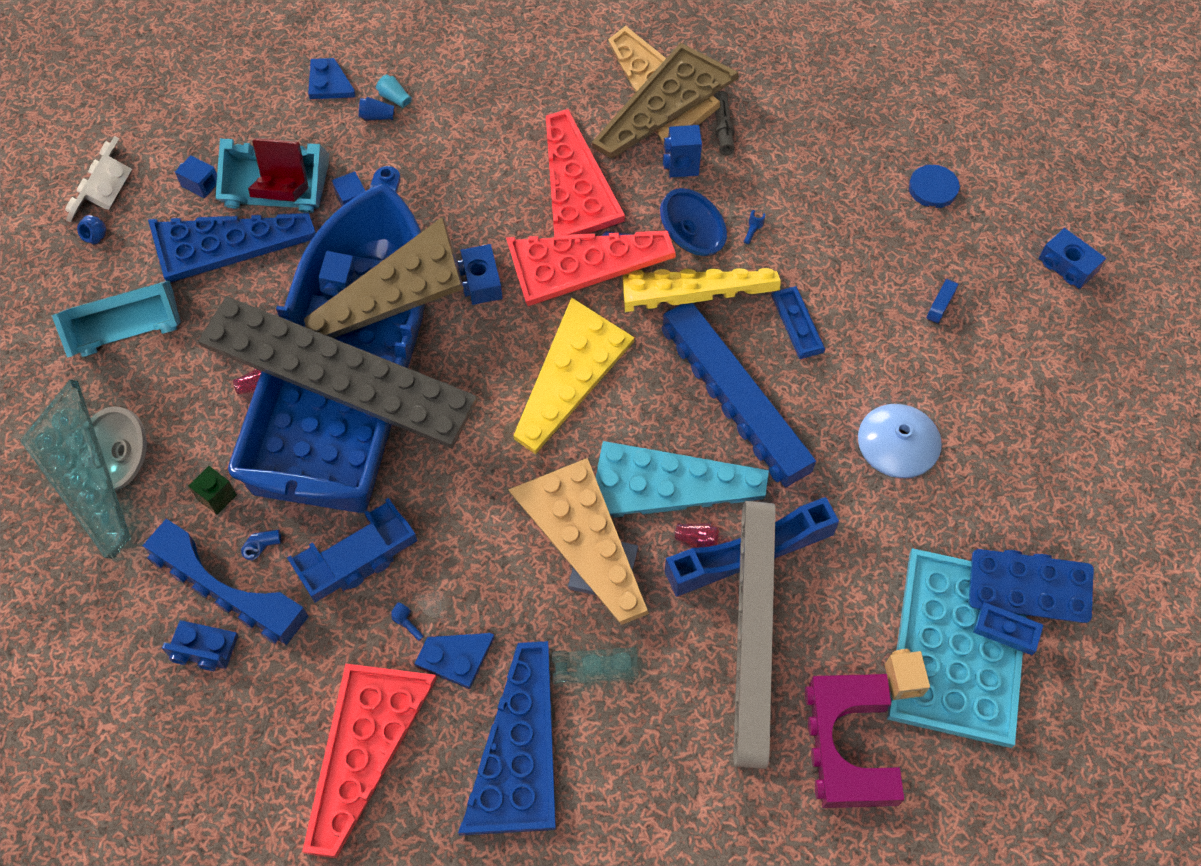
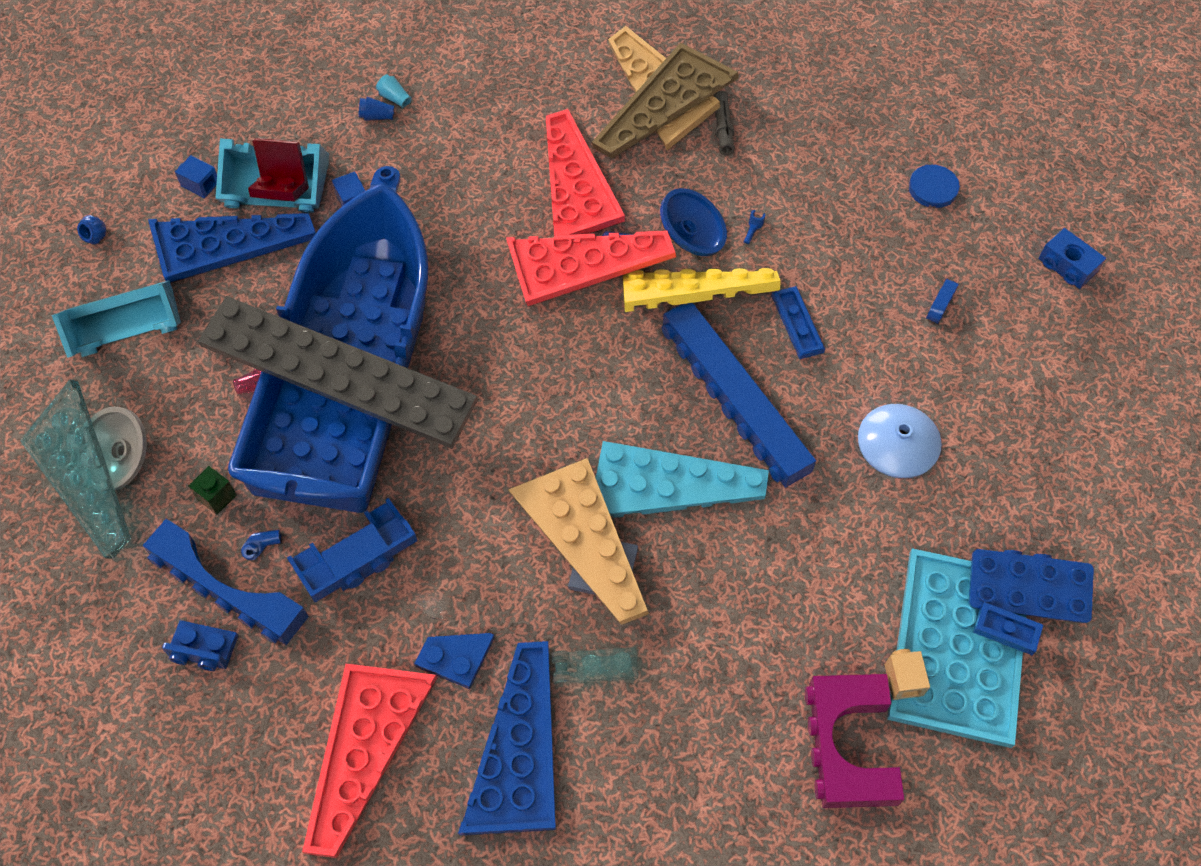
(103, 184): white bracket -> none
(328, 80): blue wing -> none
(335, 272): blue brick -> none
(399, 616): blue hand -> none
(404, 280): dark tan wing -> none
(480, 262): blue brick -> none
(576, 362): light yellow wing -> none
(683, 151): blue brick -> none
(697, 534): clear pink cone -> none
(712, 563): blue arch -> none
(754, 636): light grey beam -> none

